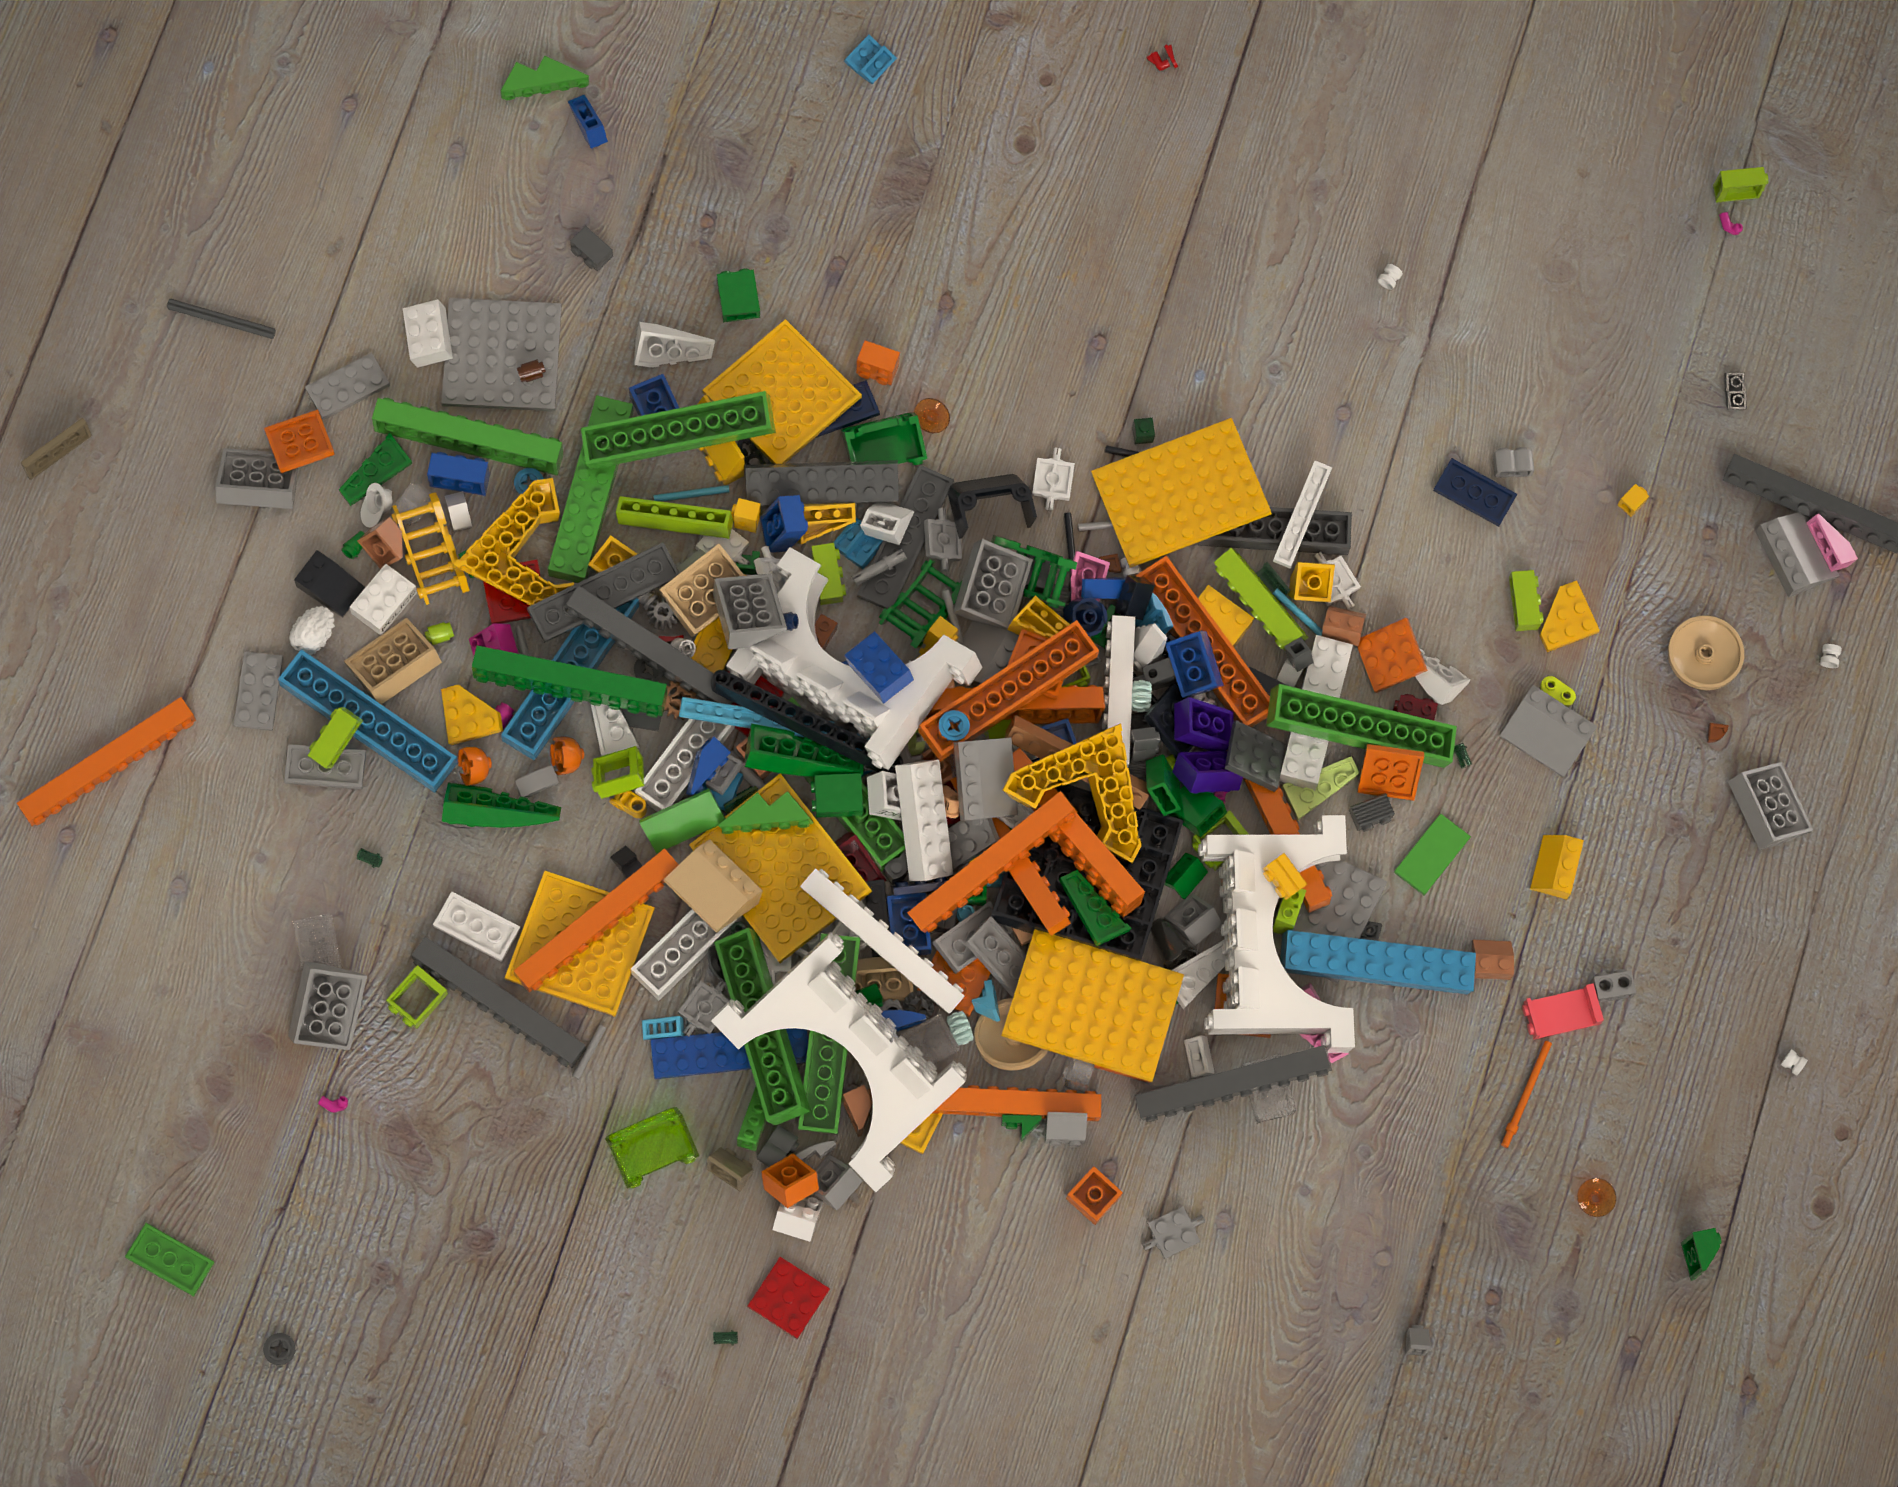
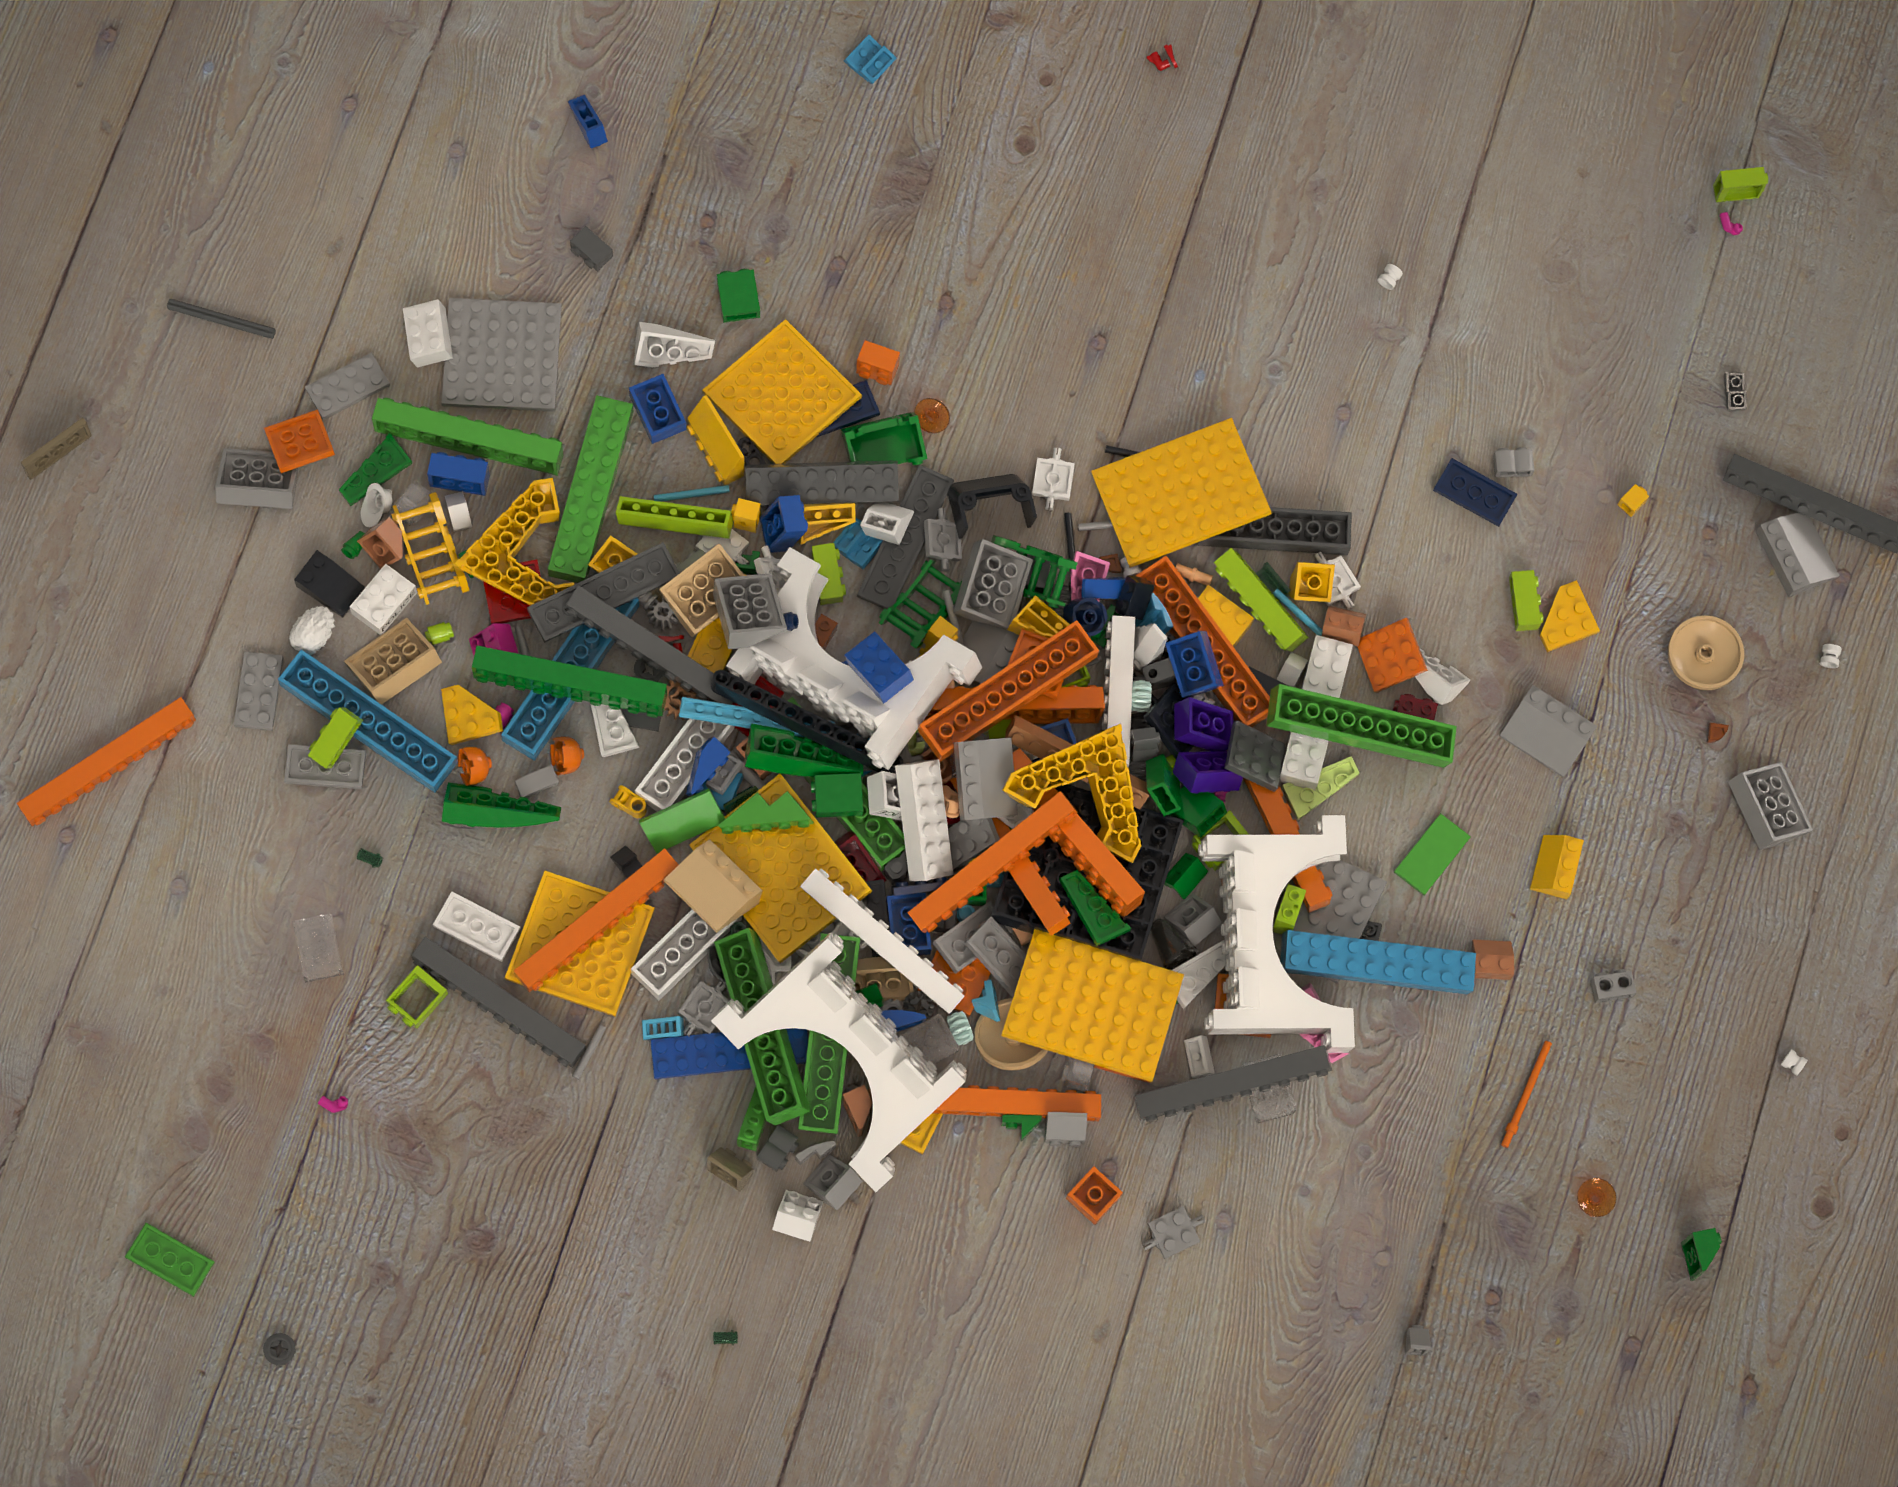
(326, 1006): light grey slope -> none
(522, 477): dark azure gear -> none
(531, 371): reddish brown brick -> none
(547, 78): bright green slope -> none
(614, 761): lime window -> none
(651, 1145): clear neon green windscreen -> none
(678, 430): bright green brick -> none
(680, 643): white wheel -> none
(788, 1298): red plate -> none
(790, 1180): orange brick -> none
(879, 567): light grey pin -> none
(954, 717): dark azure gear -> none
(1143, 431): dark green brick -> none
(1194, 574): none -> light nougat pin
(1284, 877): yellow brick -> none
(1299, 654): dark grey brick -> none
(1302, 514): white plate -> none
(1372, 812): dark grey brick -> none
(1390, 772): orange plate -> none
(1461, 753): clear green pin -> none
(1558, 690): neon yellow plate -> none
(1563, 1012): coral panel -> none
(1833, 546): bright pink slope -> none

